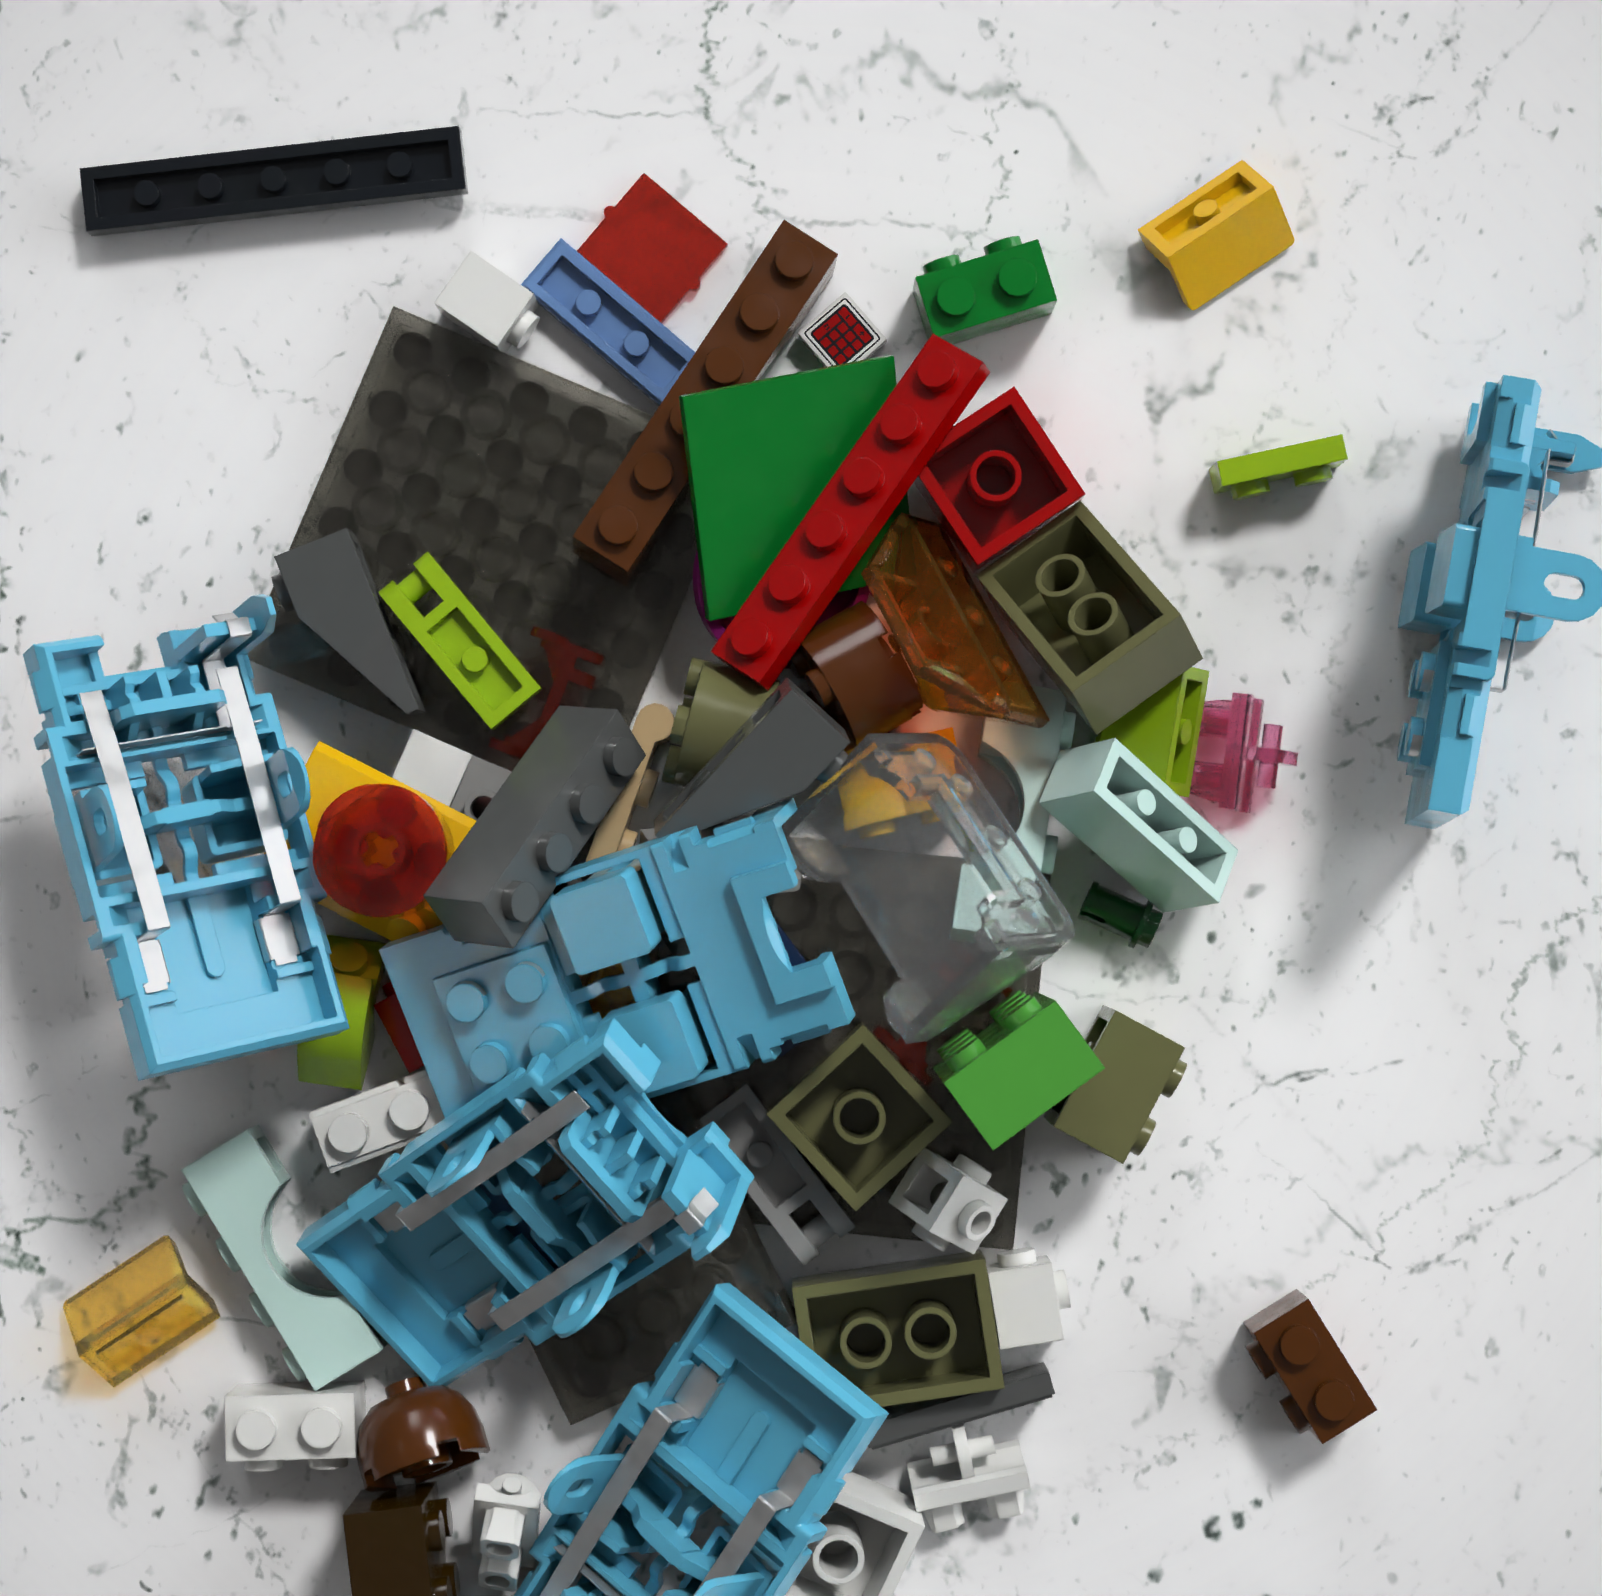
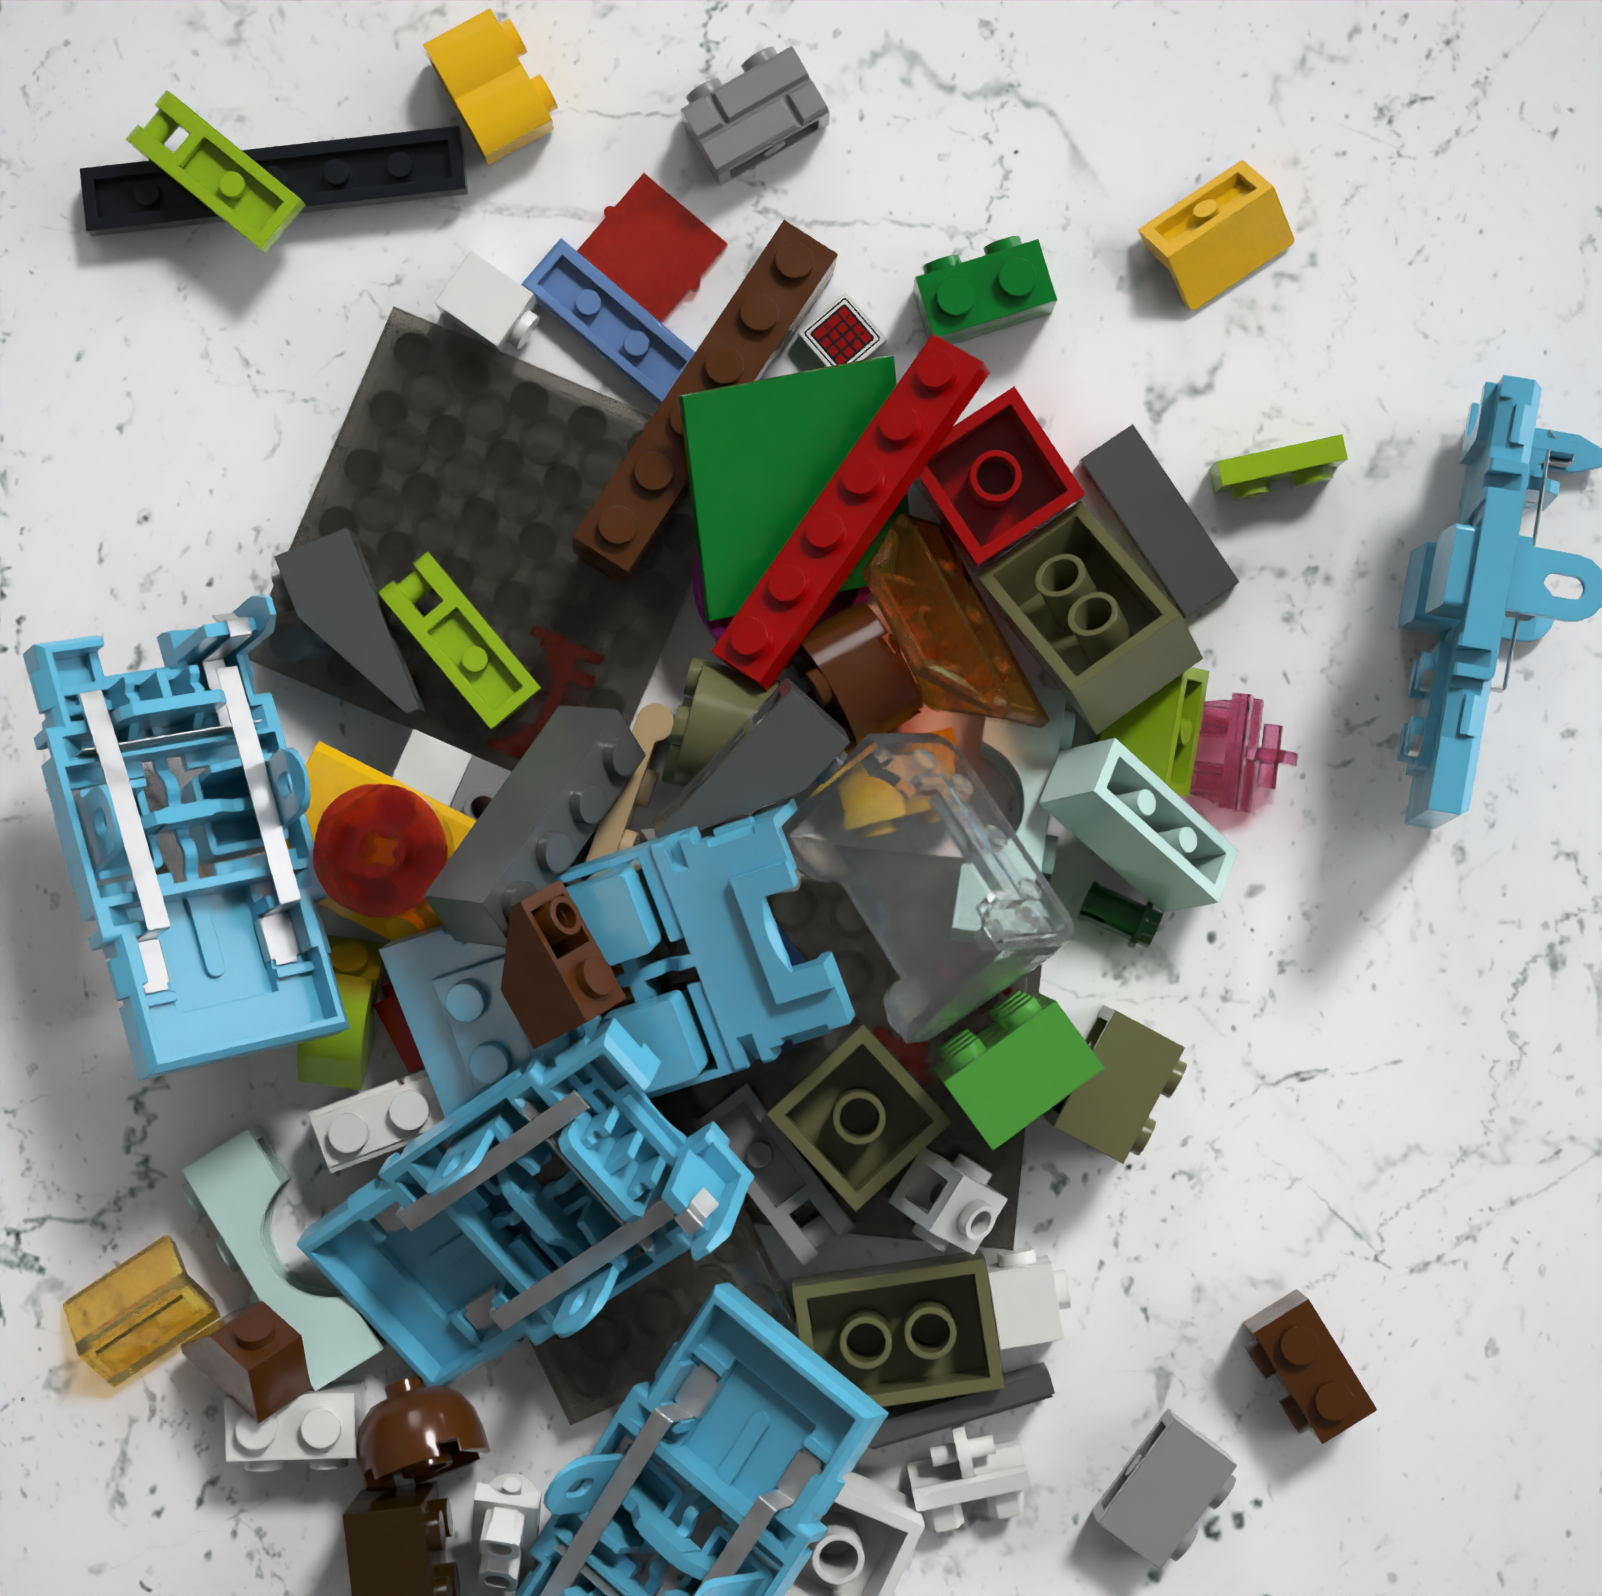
(217, 173): none -> lime plate
(252, 1359): none -> reddish brown slope
(490, 86): none -> yellow brick
(554, 967): none -> reddish brown slope
(754, 113): none -> light grey brick
(1158, 521): none -> dark grey tile
(1166, 1490): none -> light grey brick

